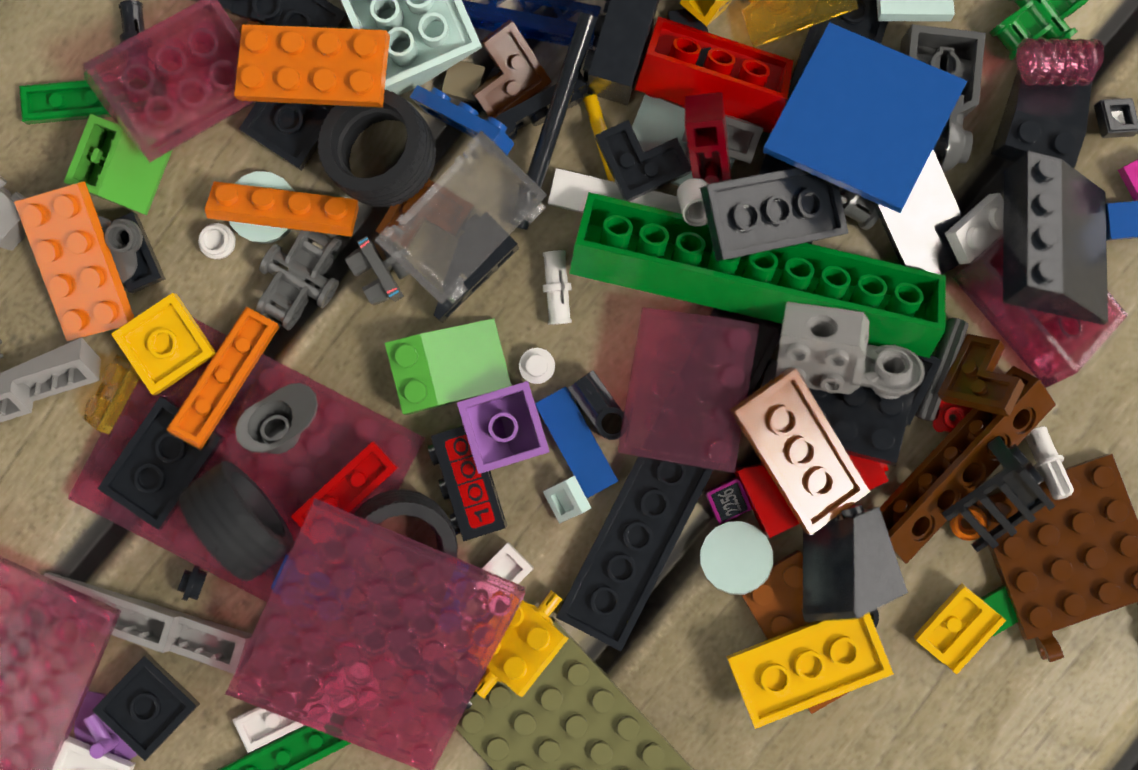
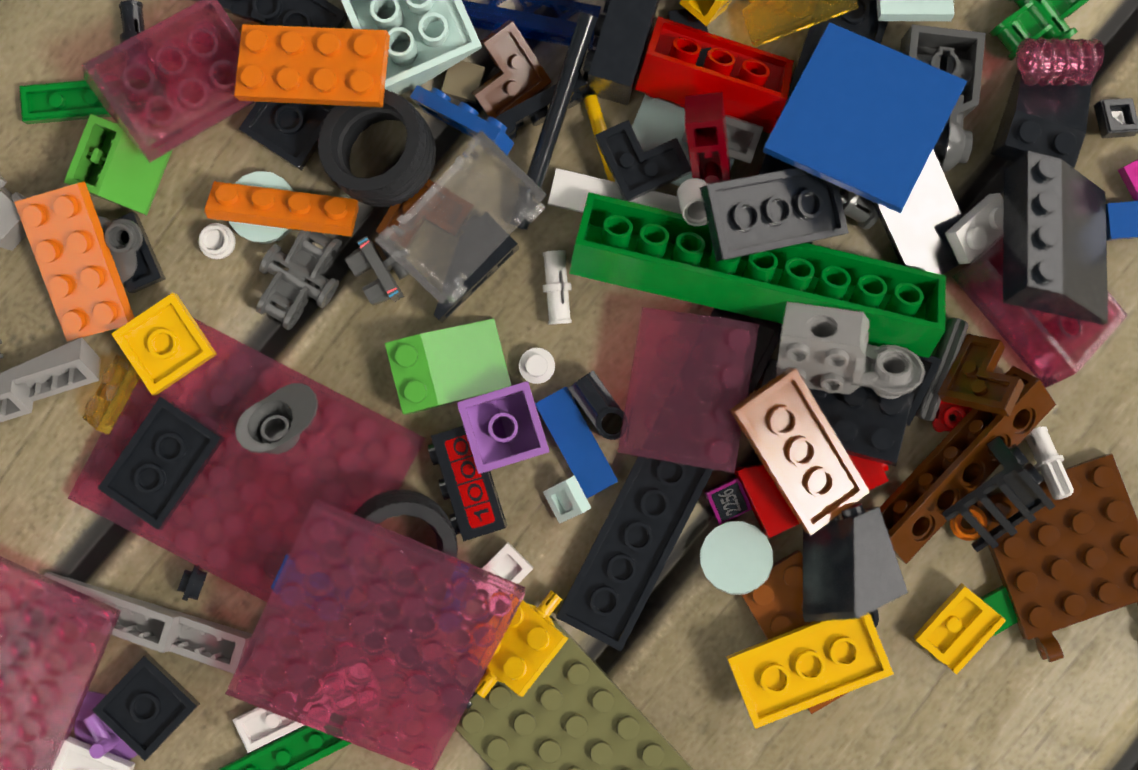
(223, 378): orange tile -> none
(235, 521): black tyre -> none
(353, 482): red plate -> none

